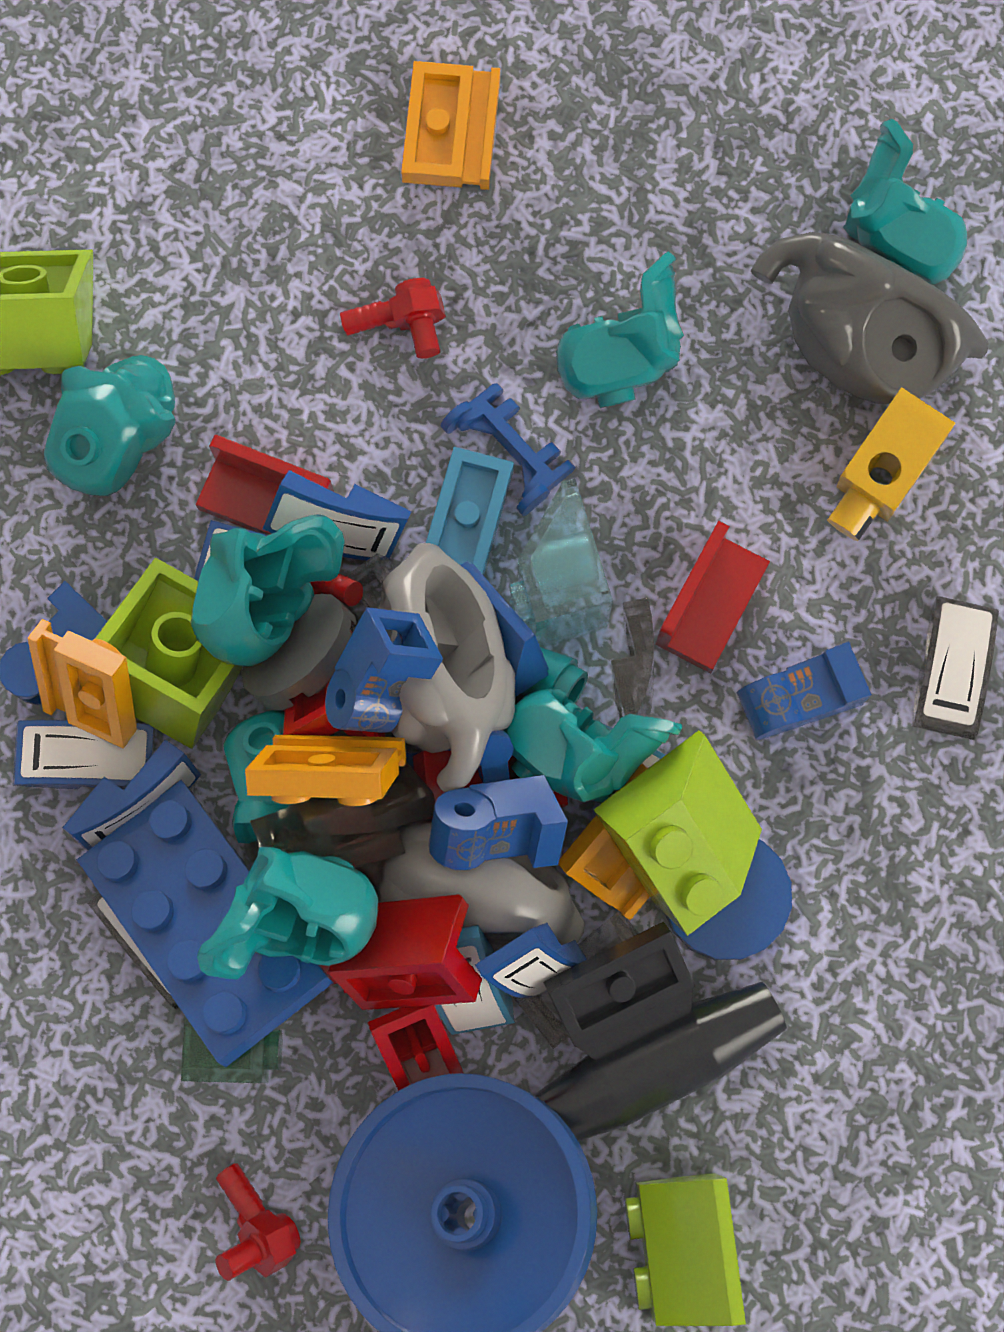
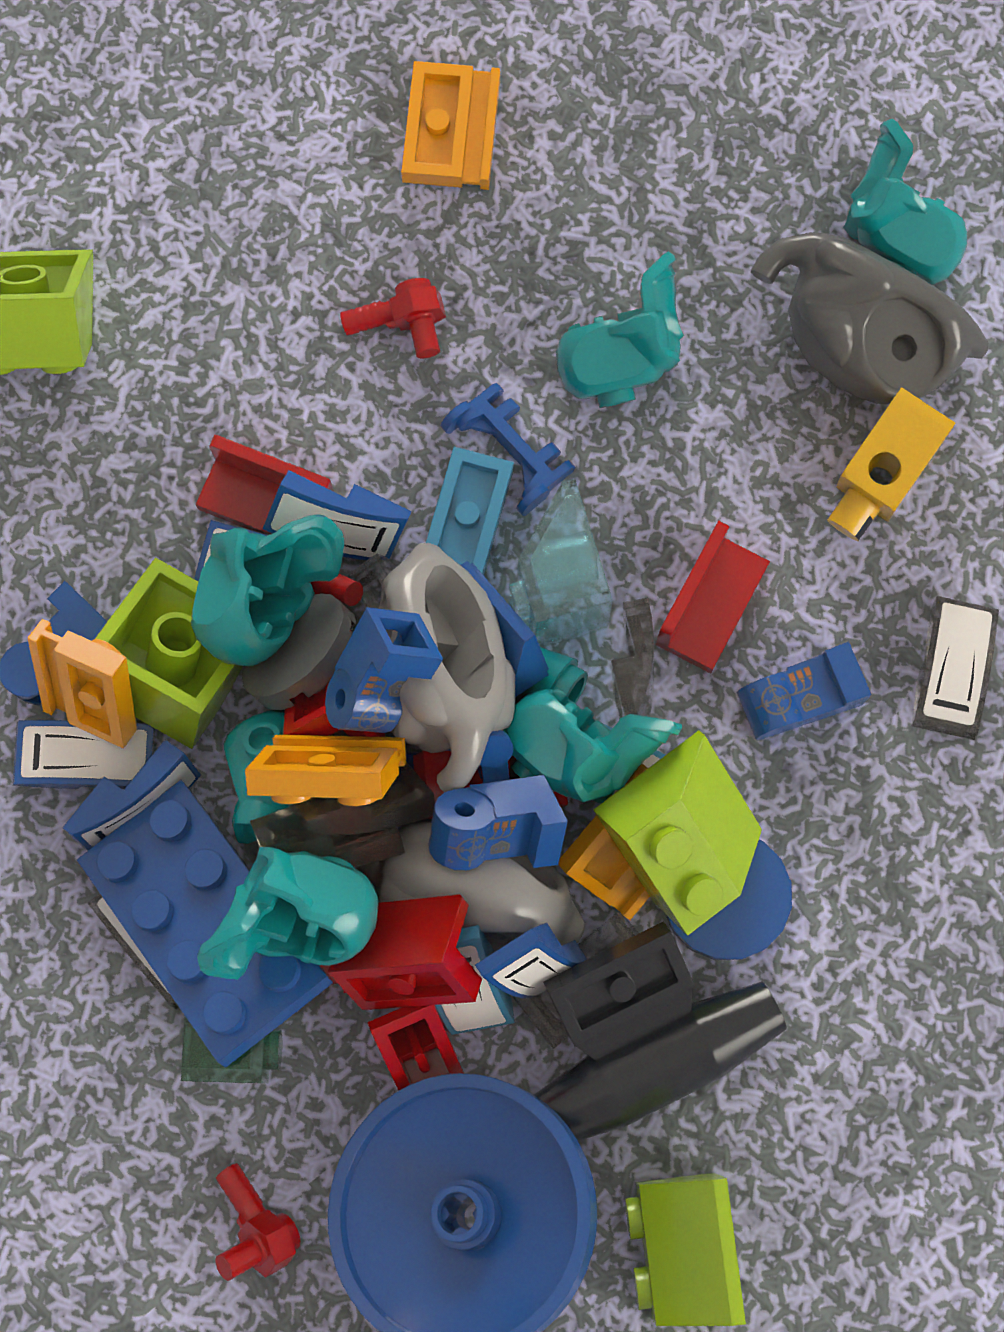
(108, 423): teal head -> none

